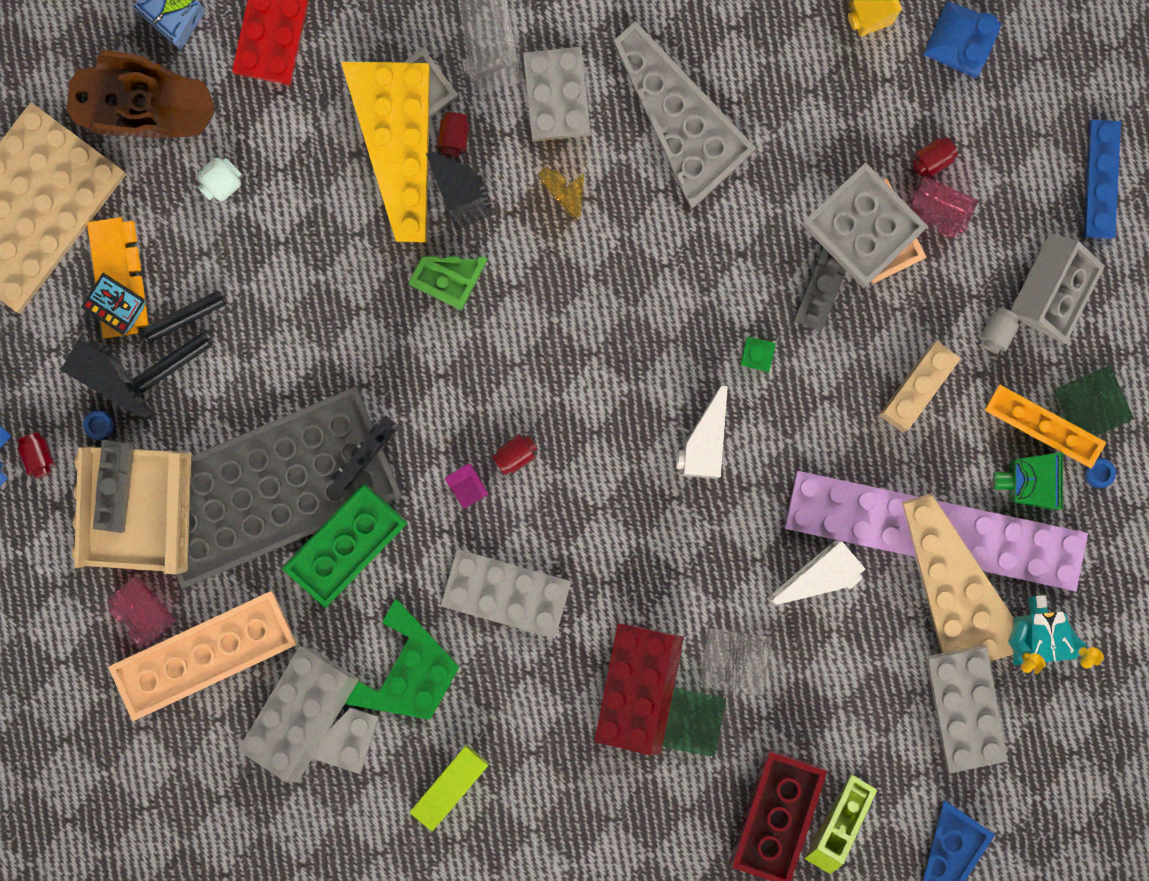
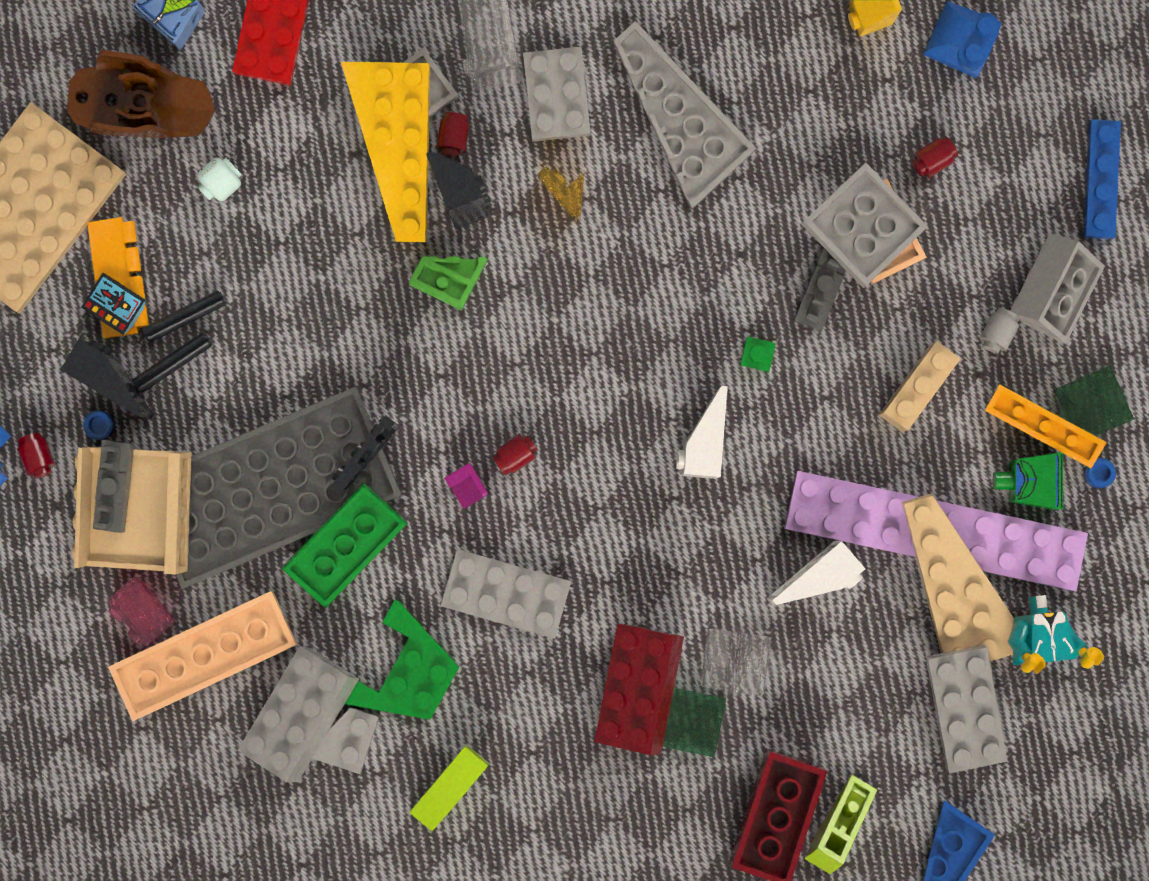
(943, 207): clear pink brick -> none

